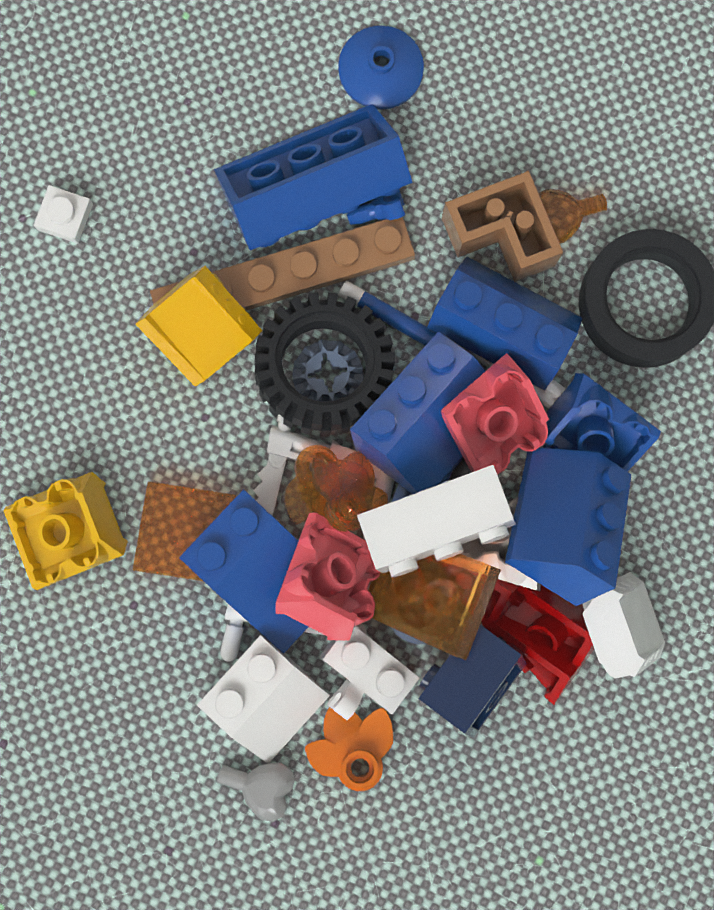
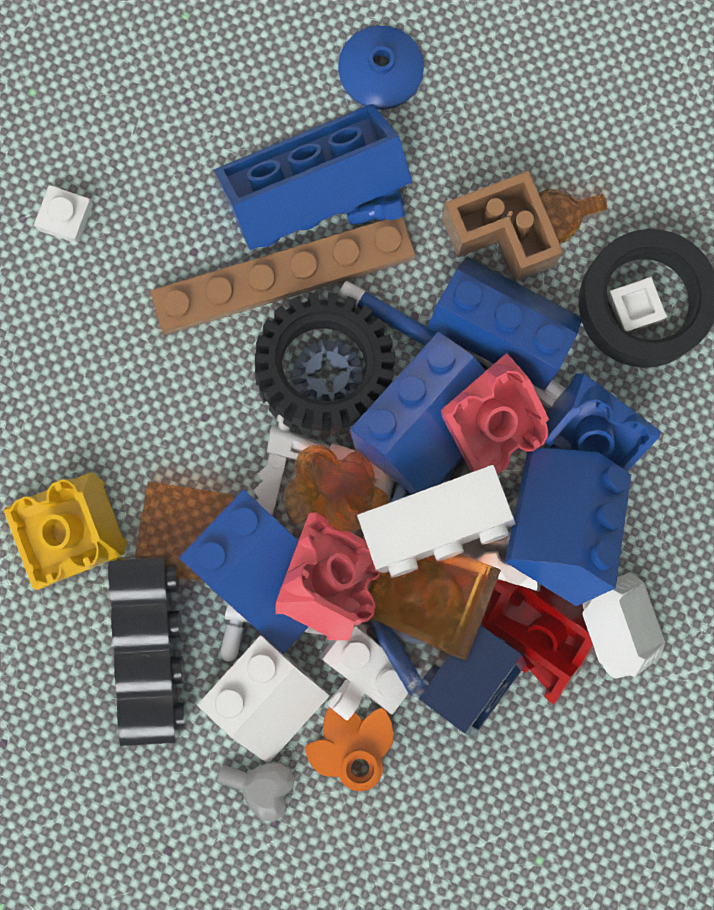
(145, 650): none -> black brick
(199, 325): yellow slope -> none
(403, 654): none -> blue piece
(636, 305): none -> white plate

